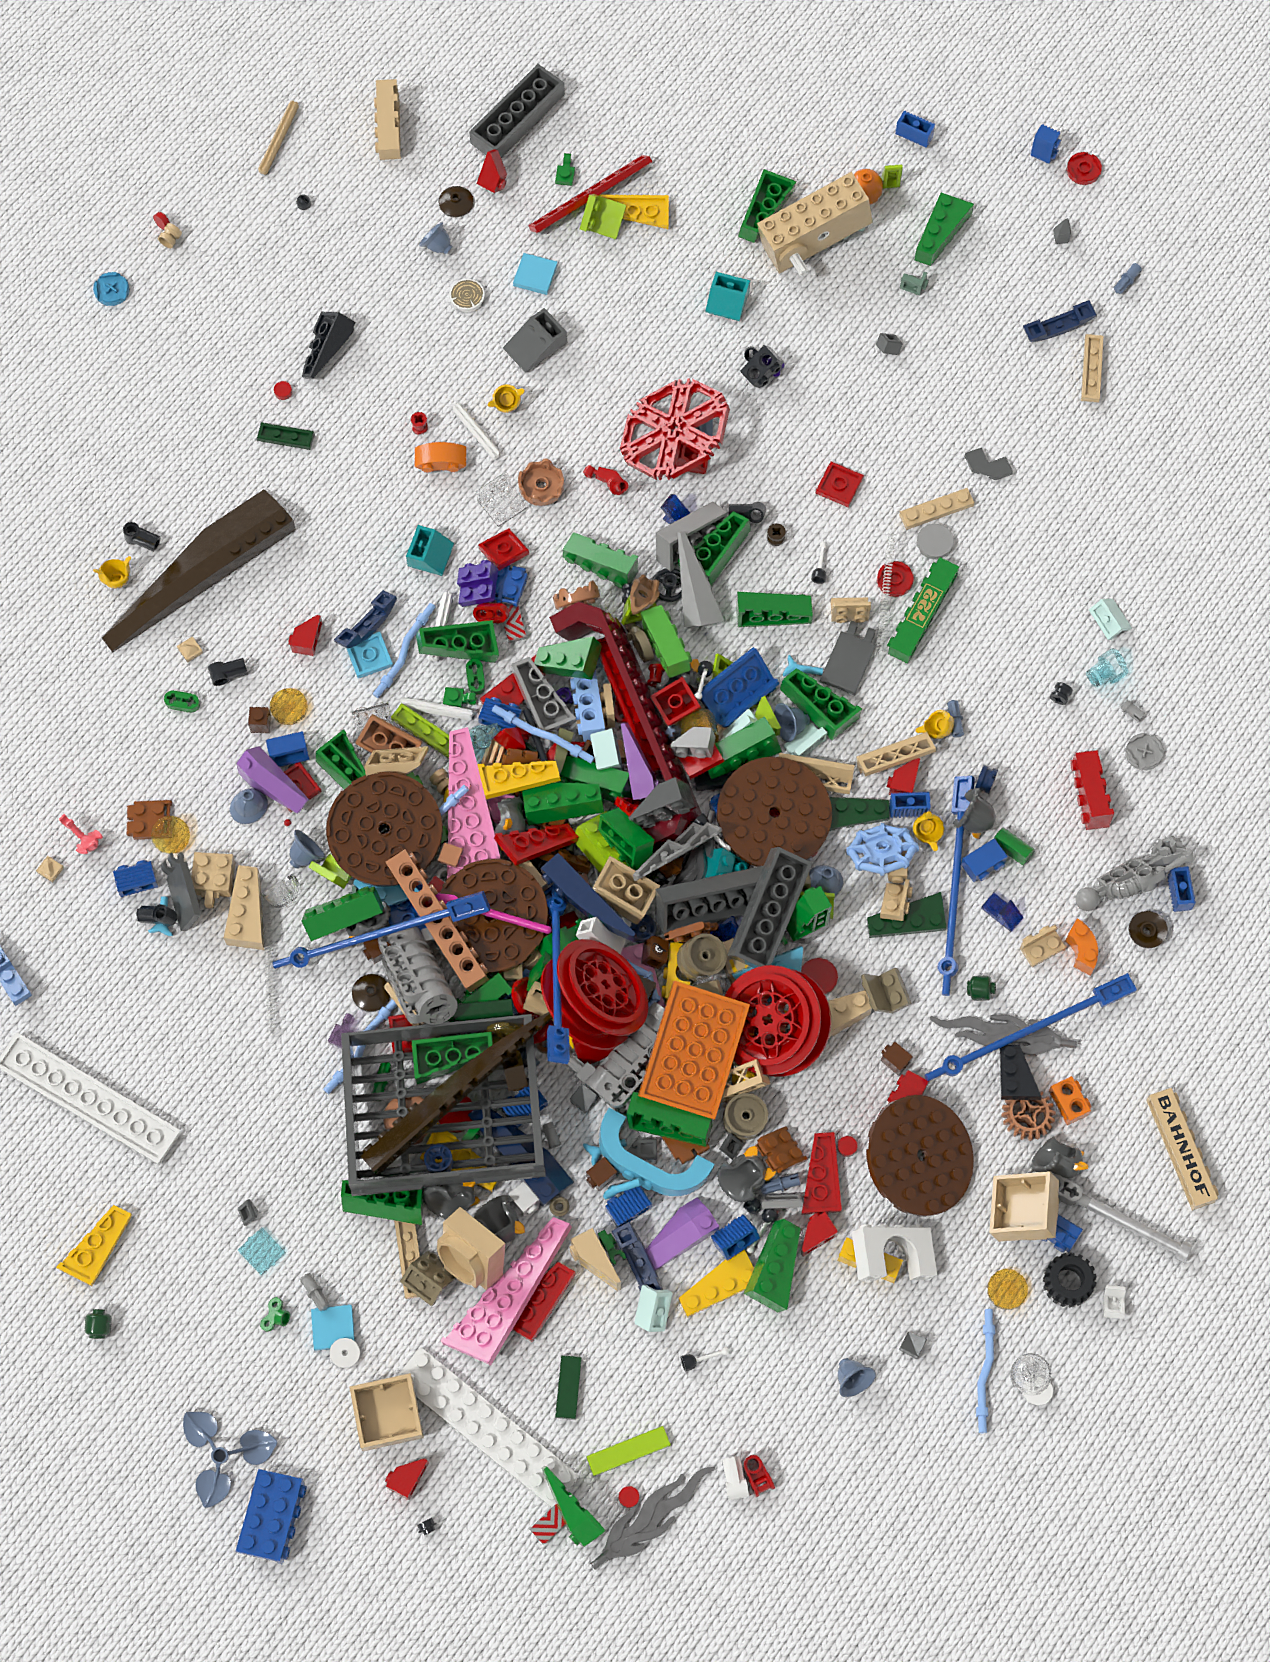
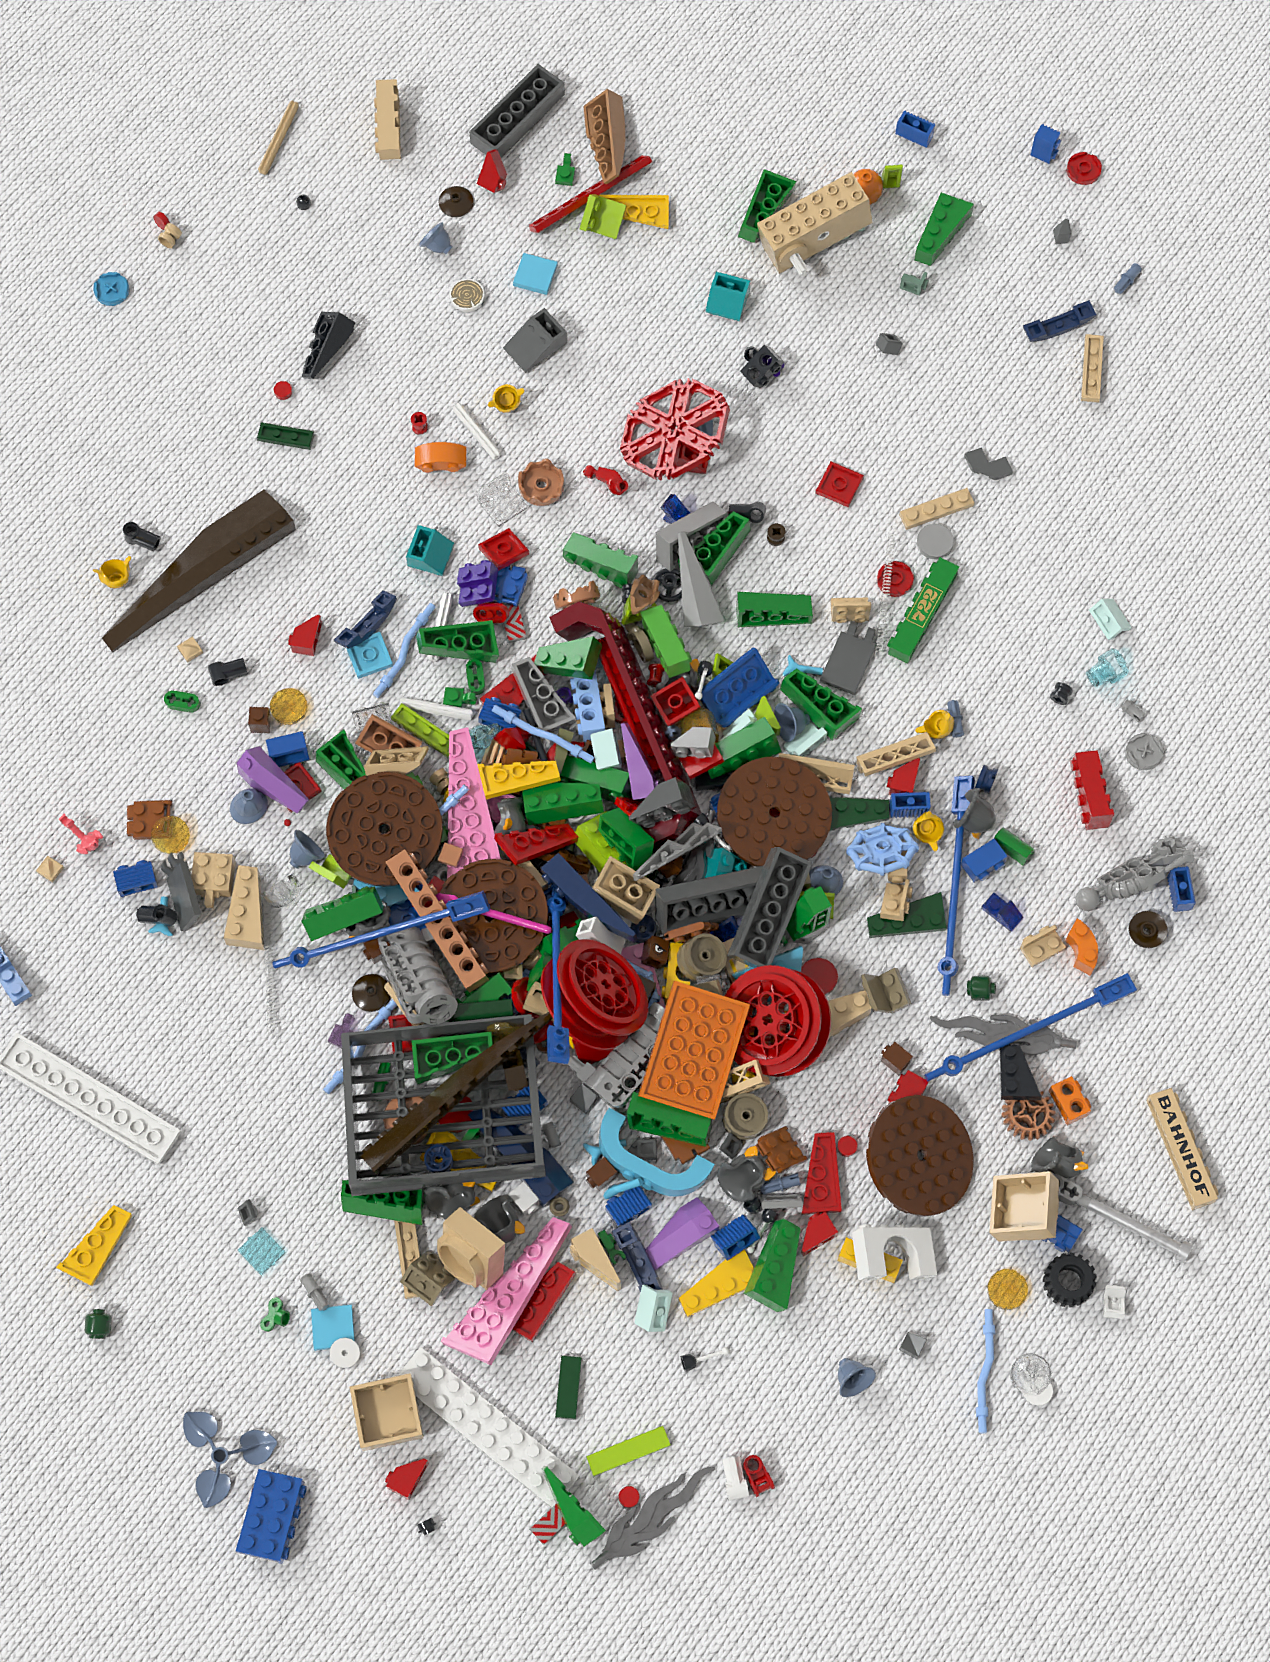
(606, 132): none -> medium nougat wedge
(819, 575): black hinge -> none

